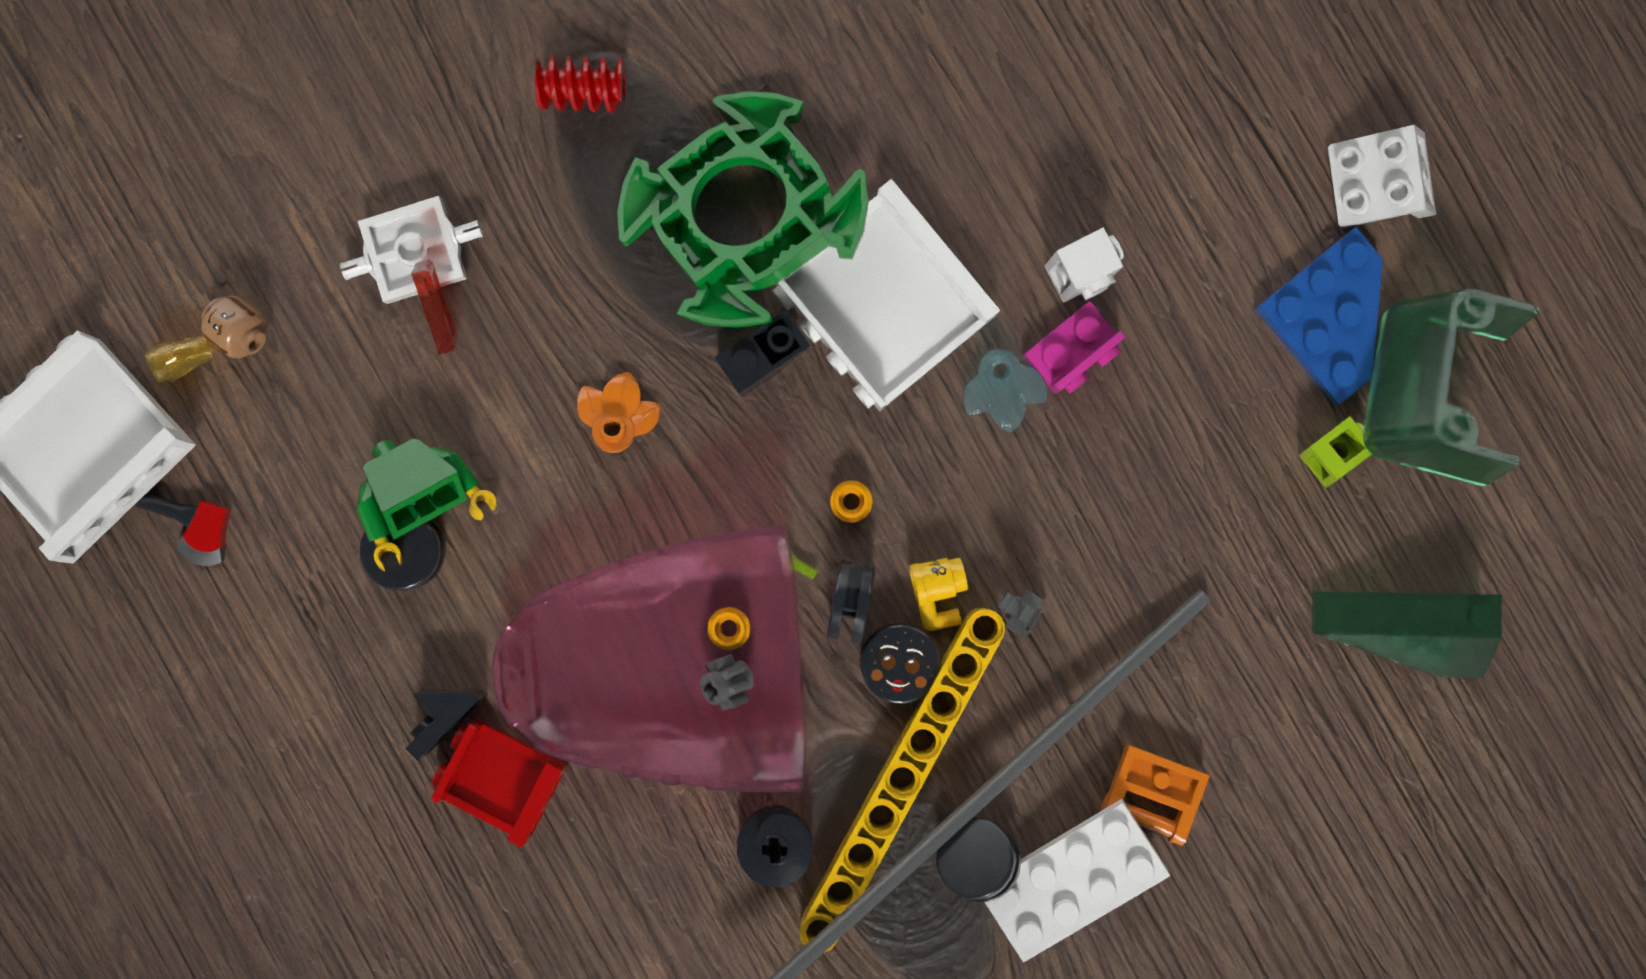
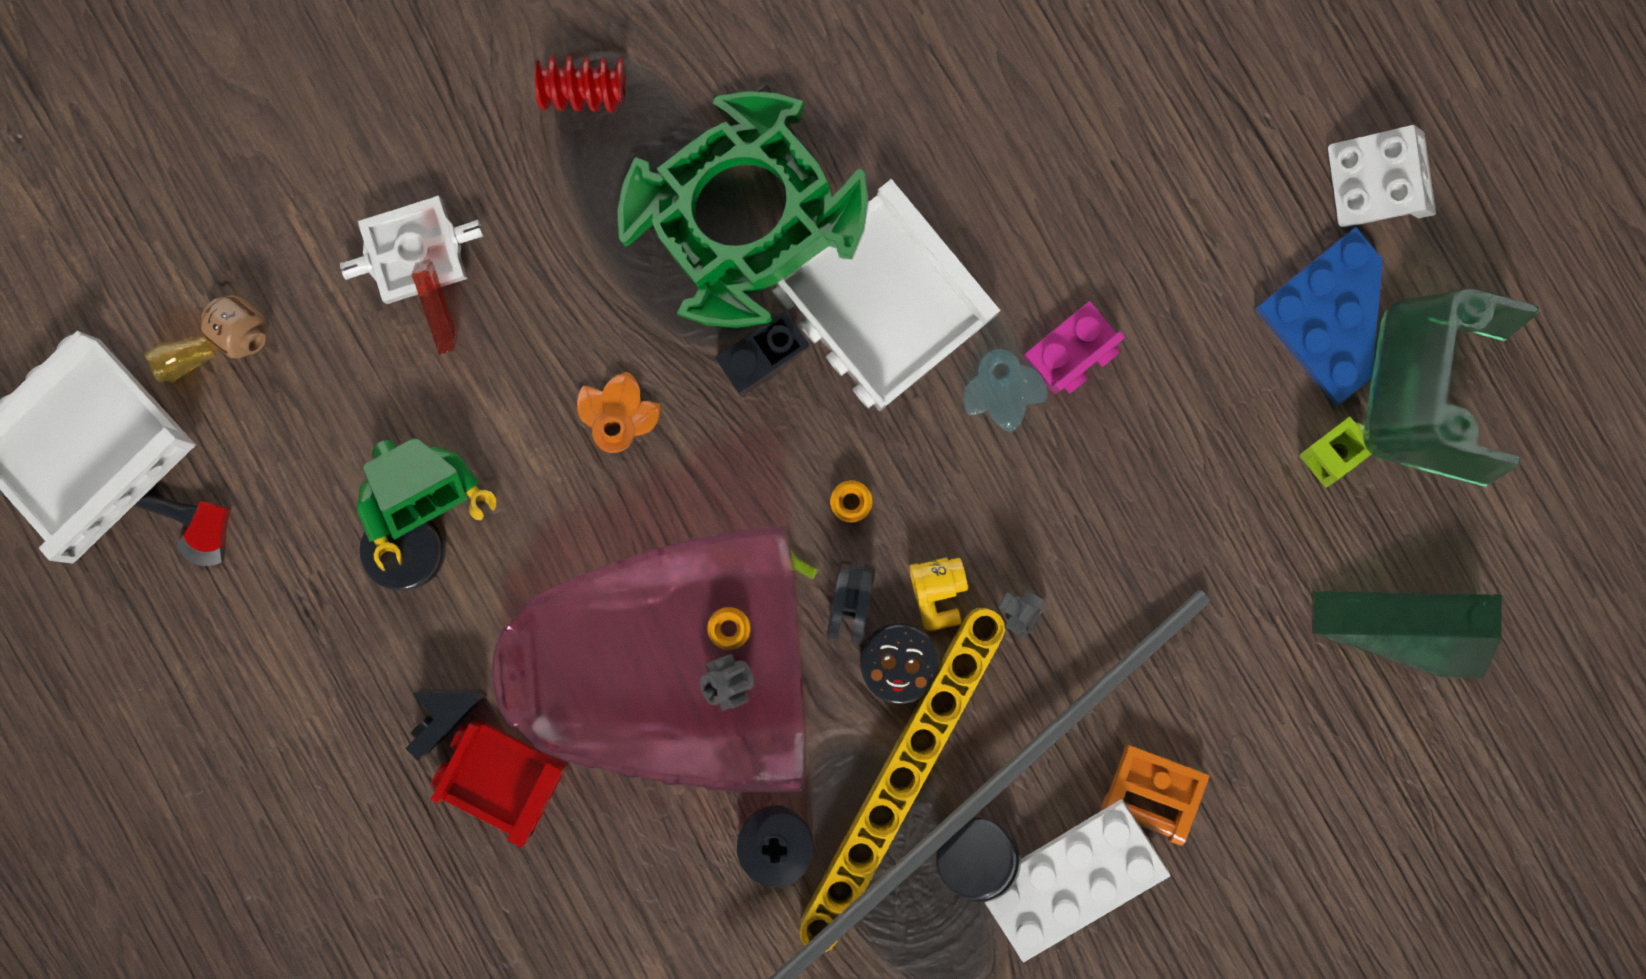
(1085, 266): white brick -> none

